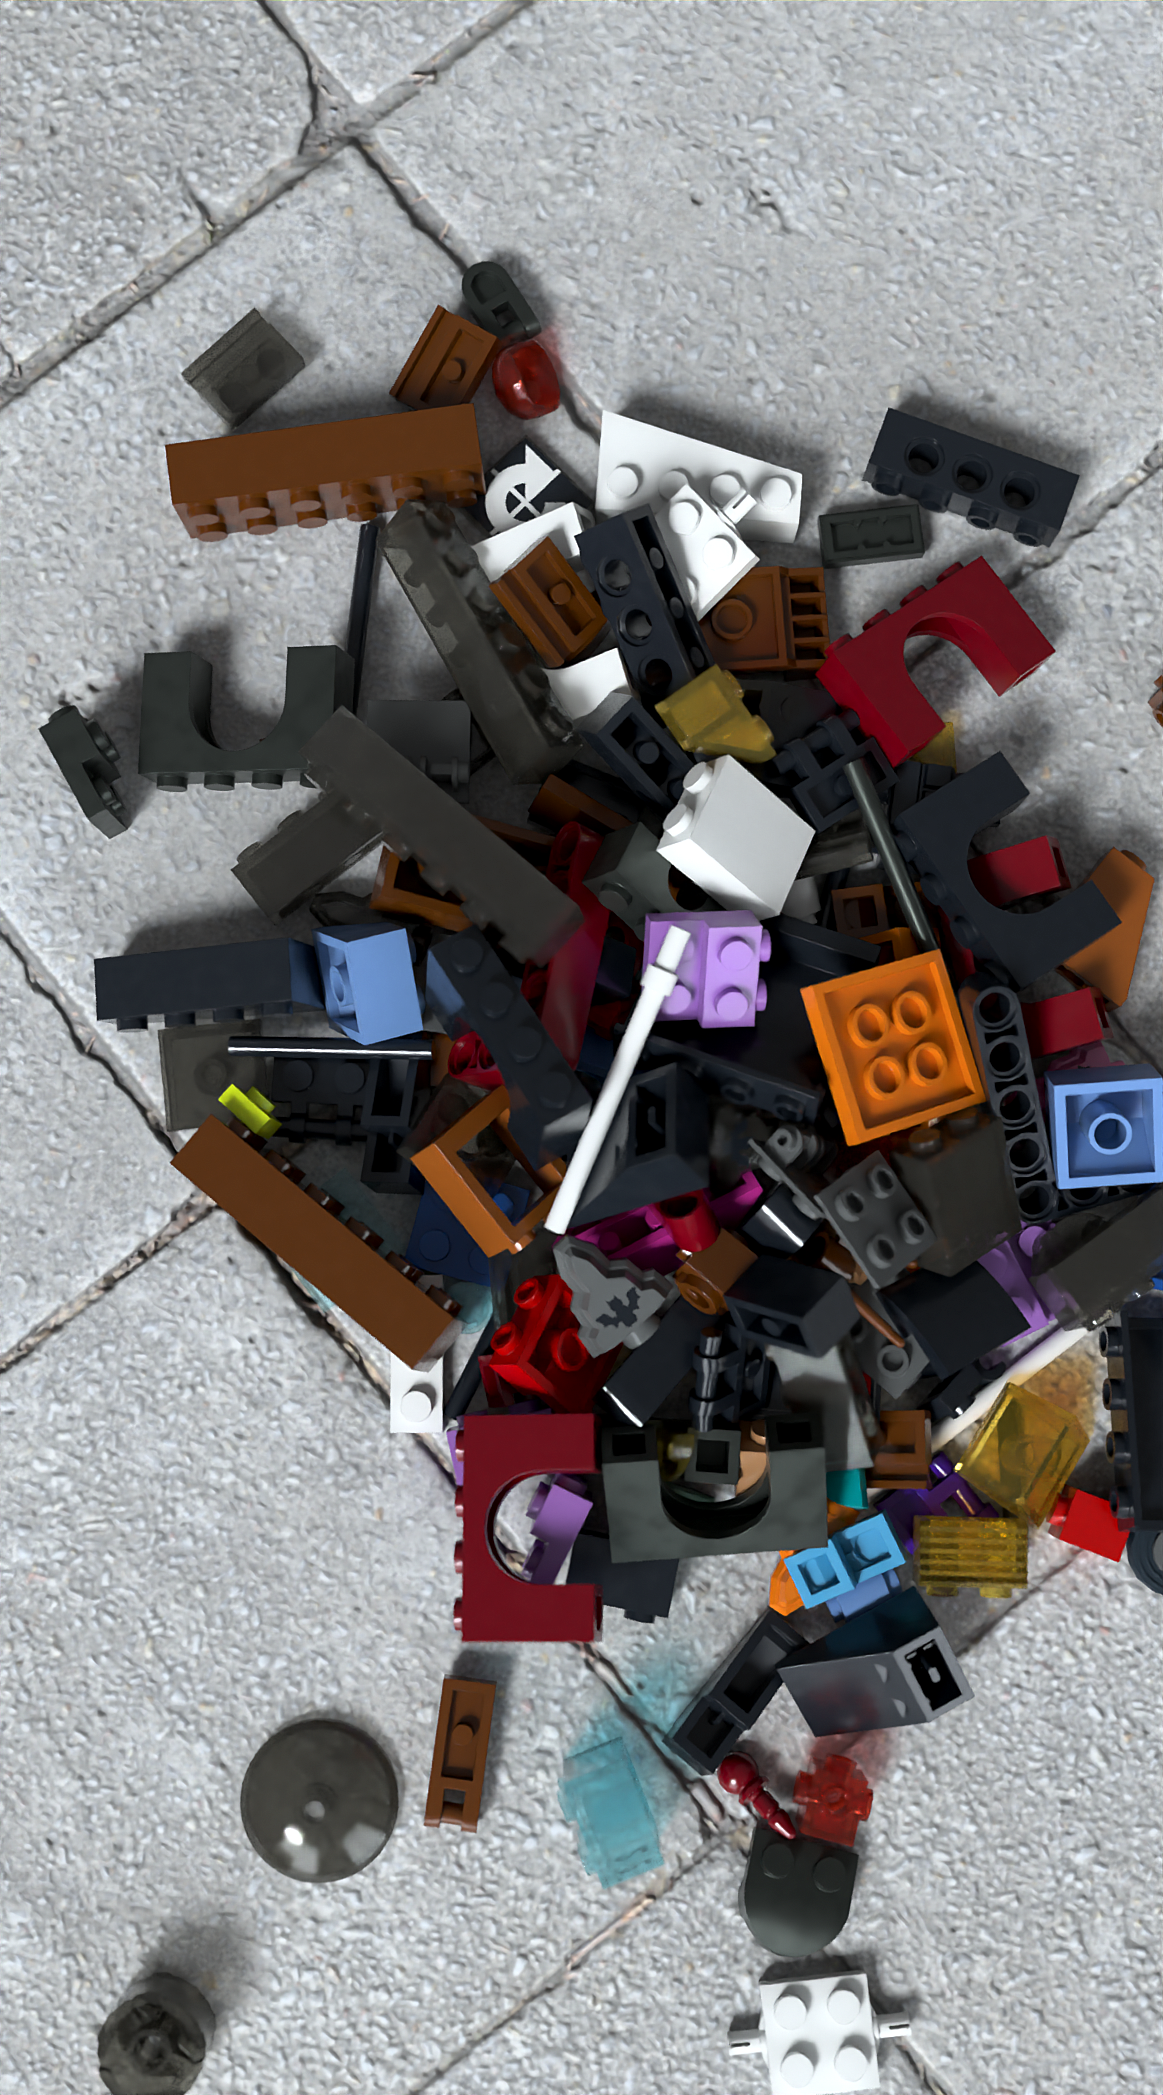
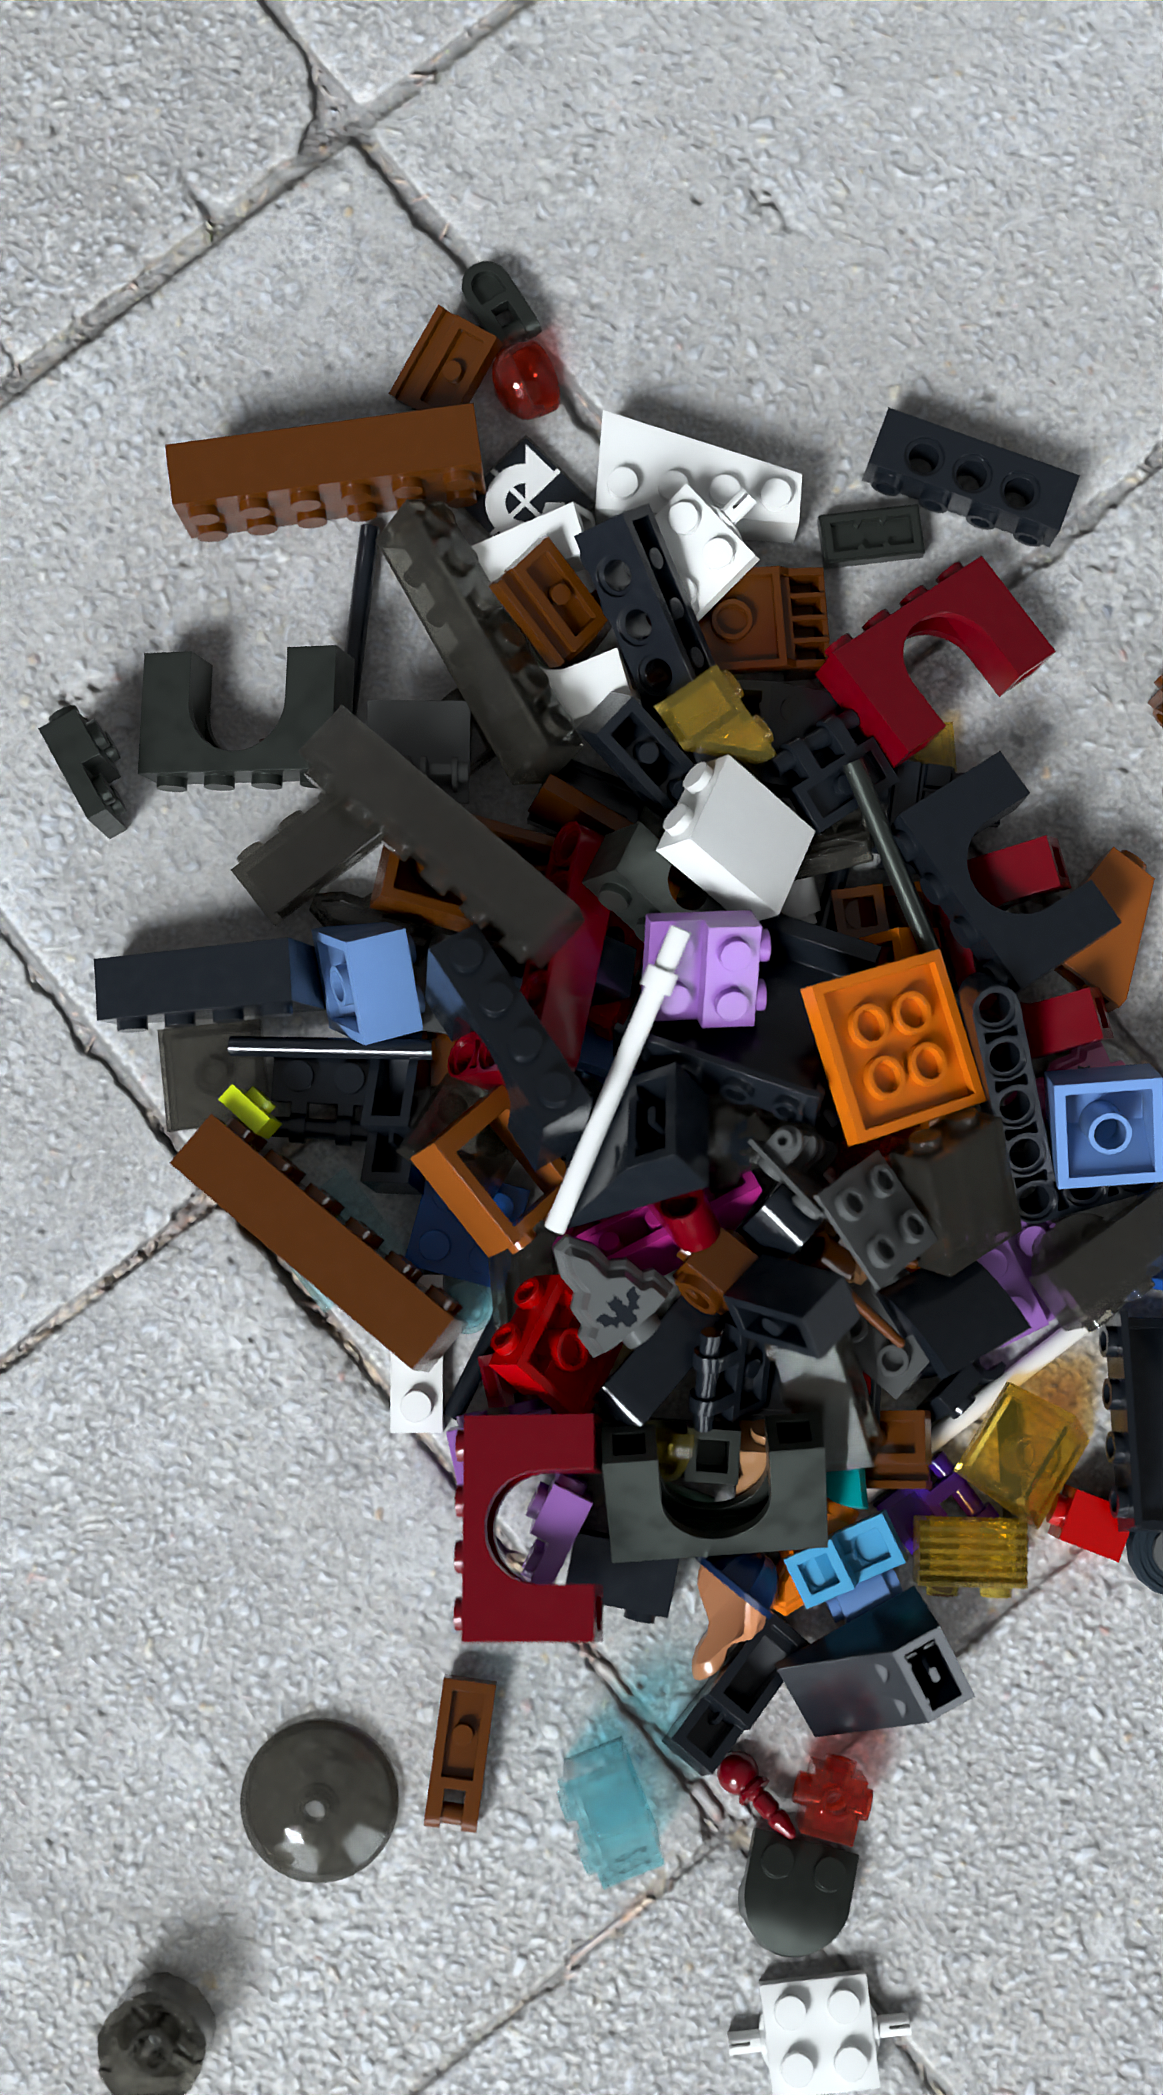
(243, 369): clear smoke plate -> none
(737, 1599): none -> piece

